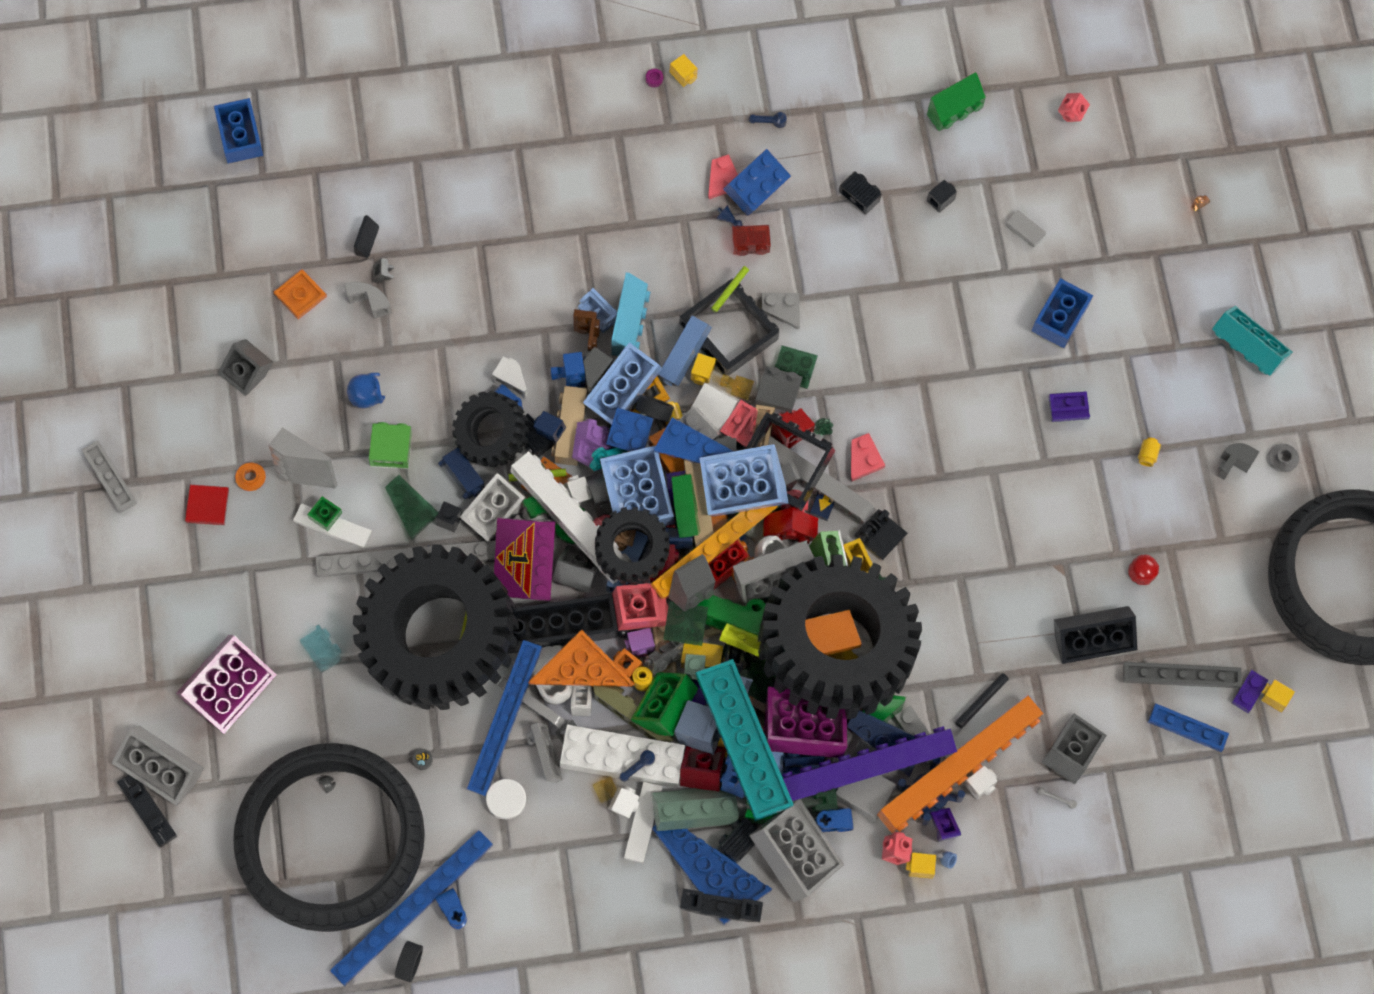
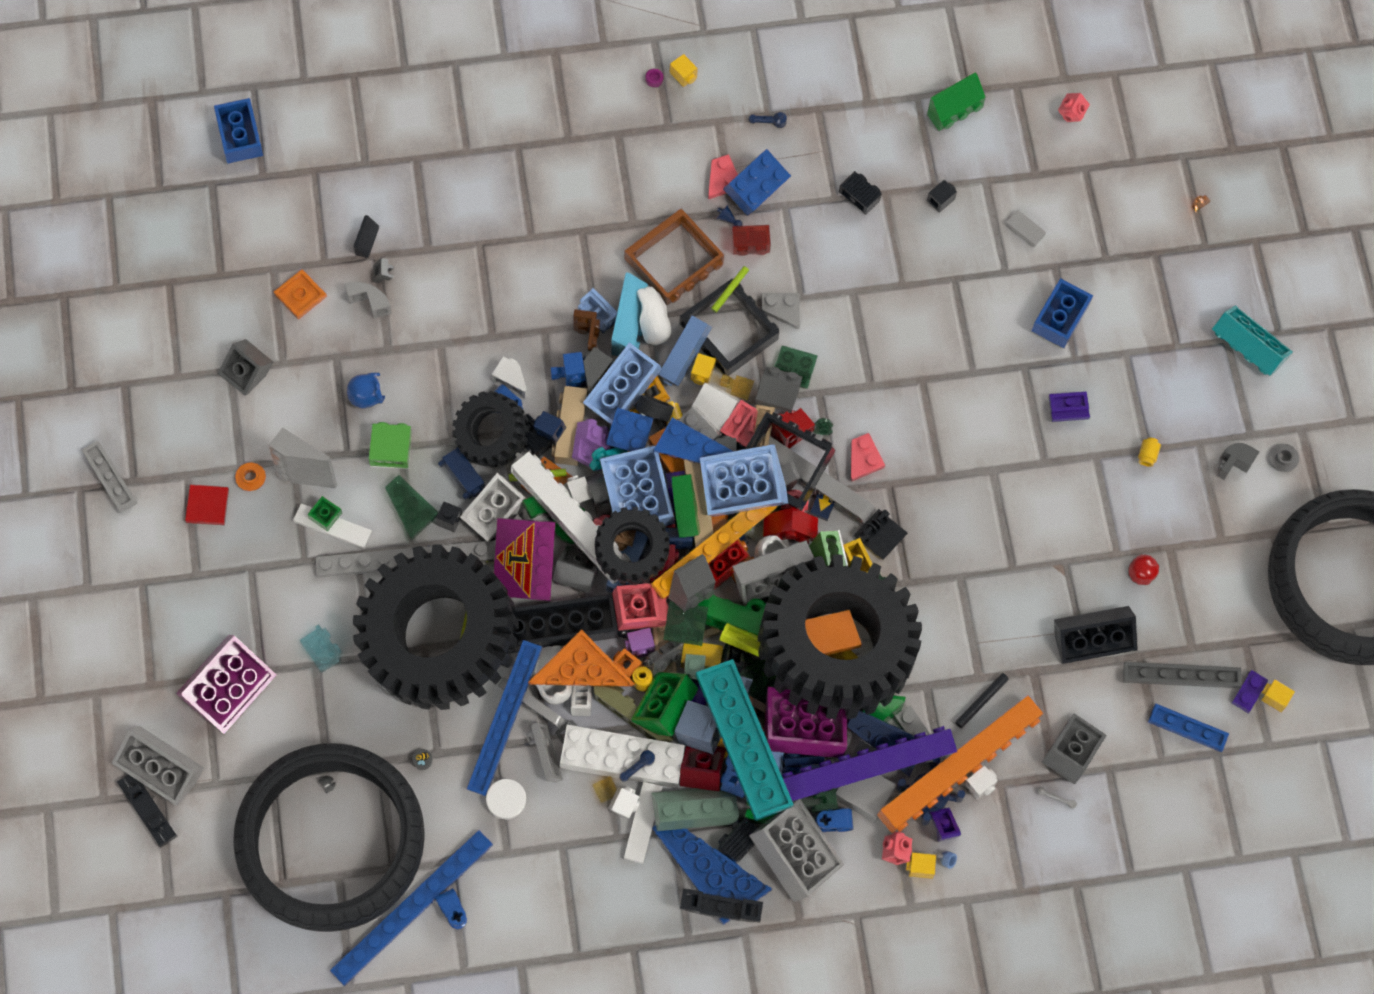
(408, 961): black tyre -> none
(653, 317): none -> white hair
(658, 233): none -> dark orange window

